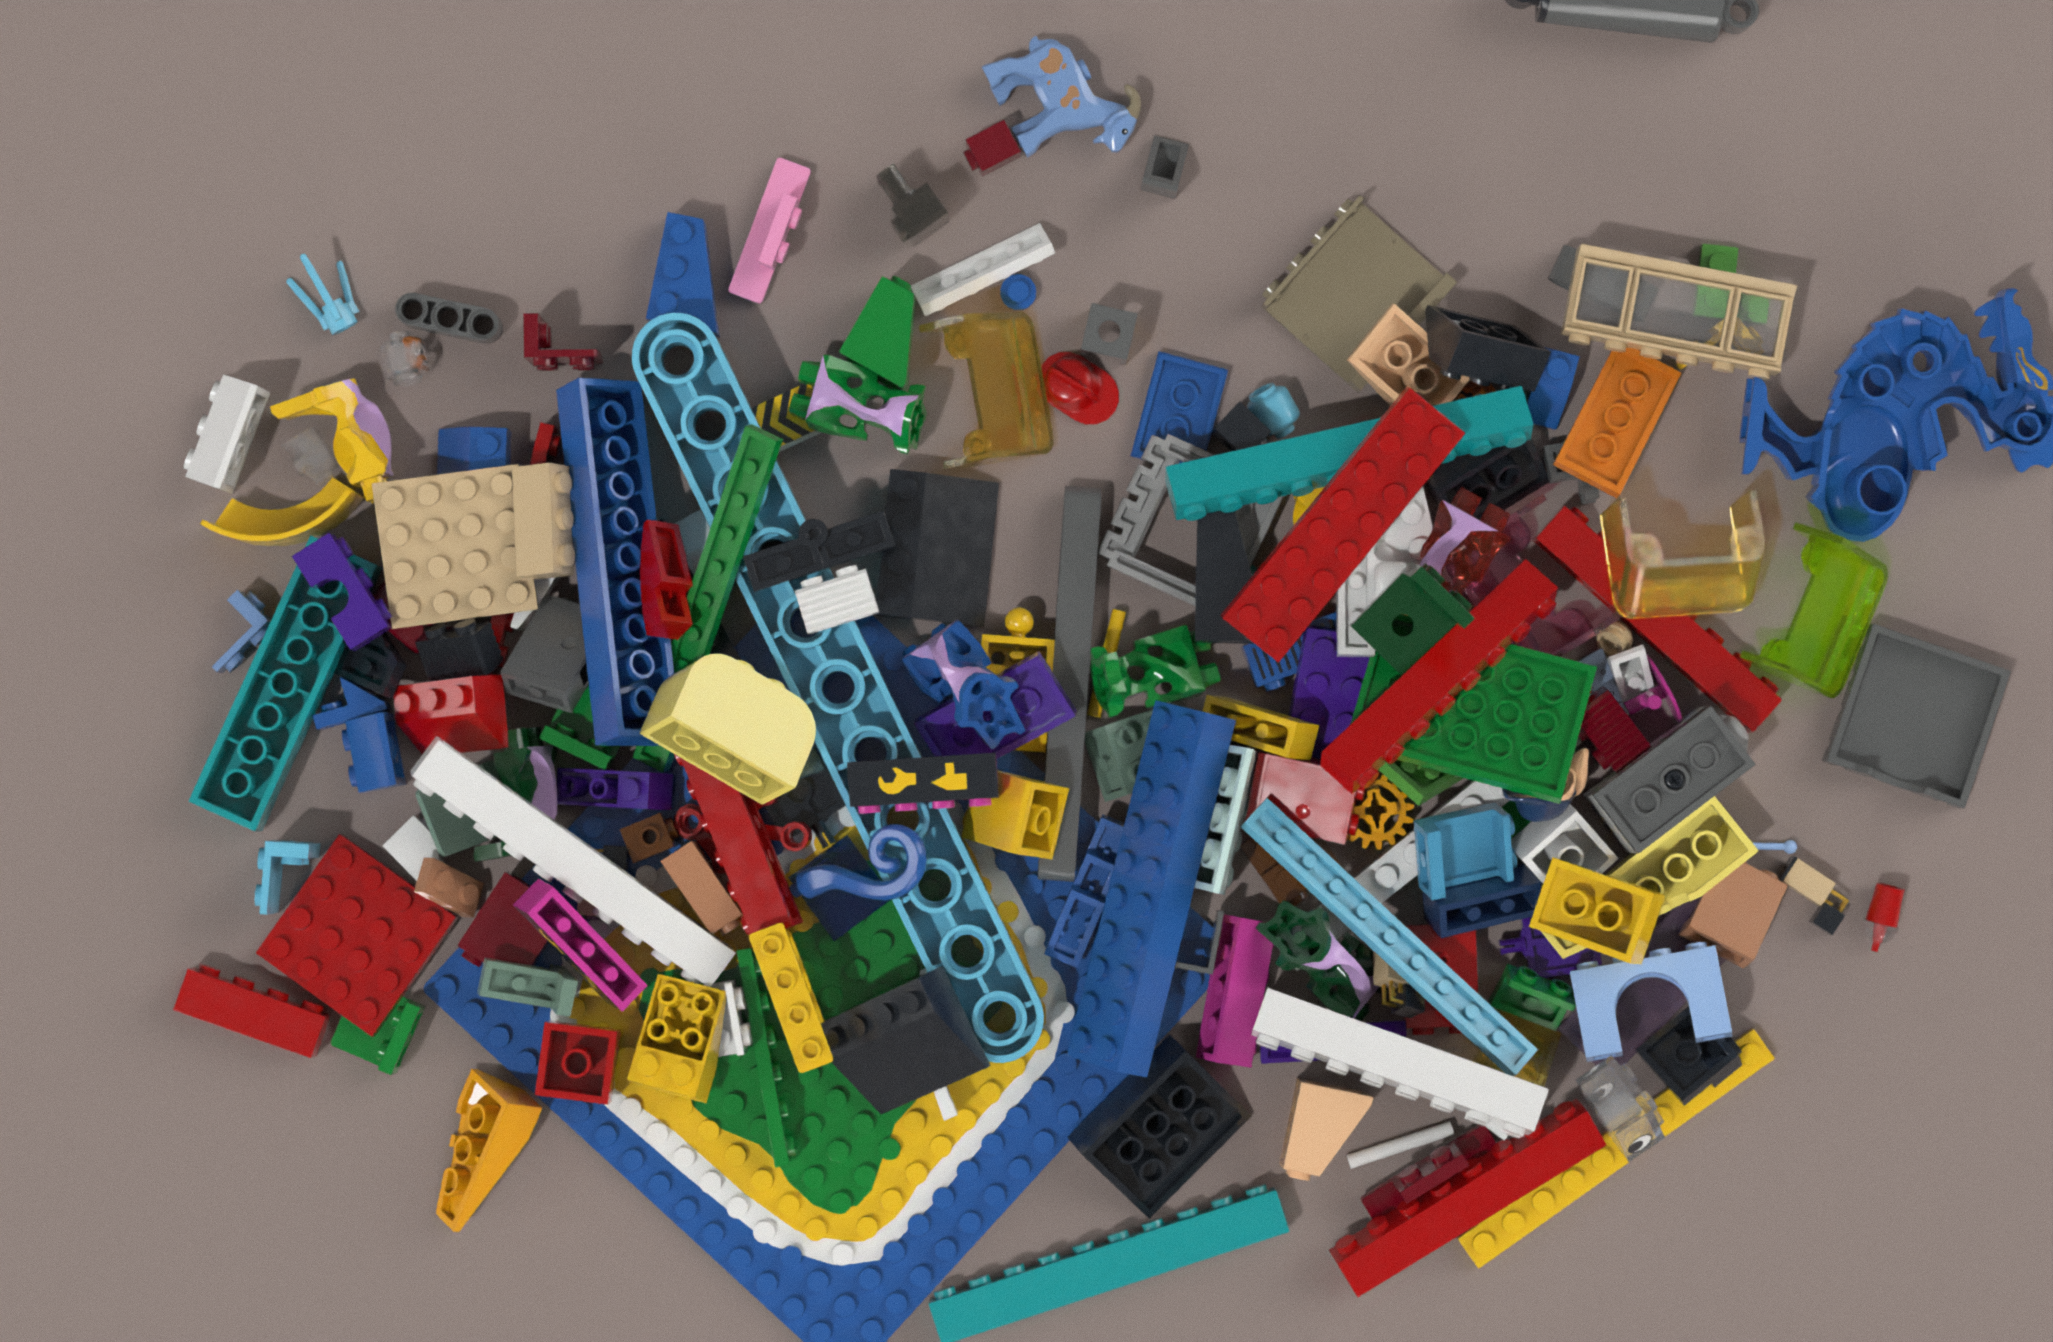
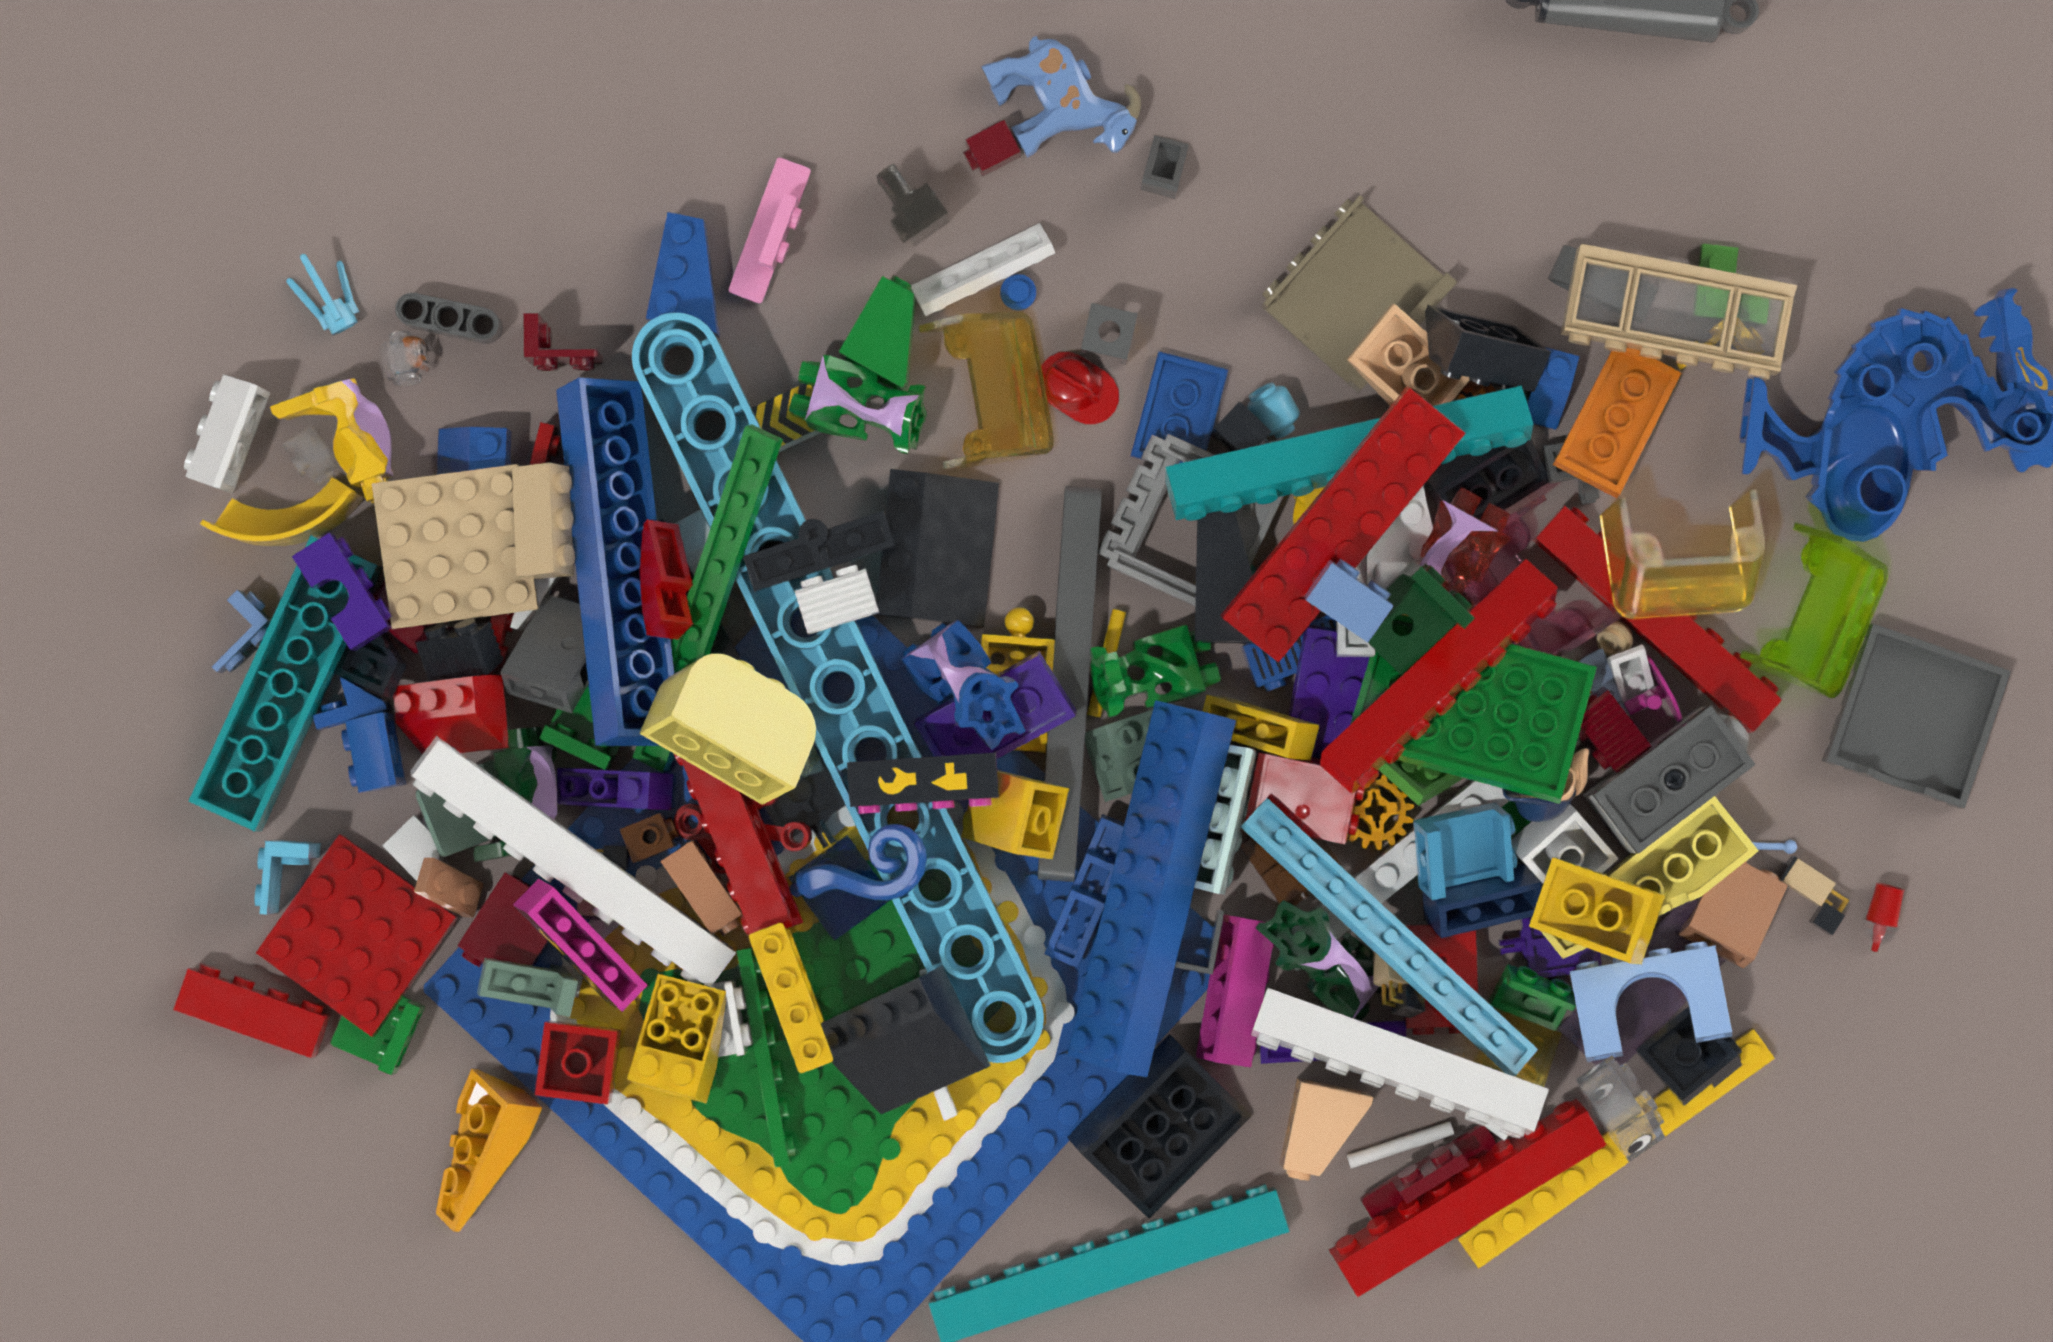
(1349, 600): none -> medium blue brick

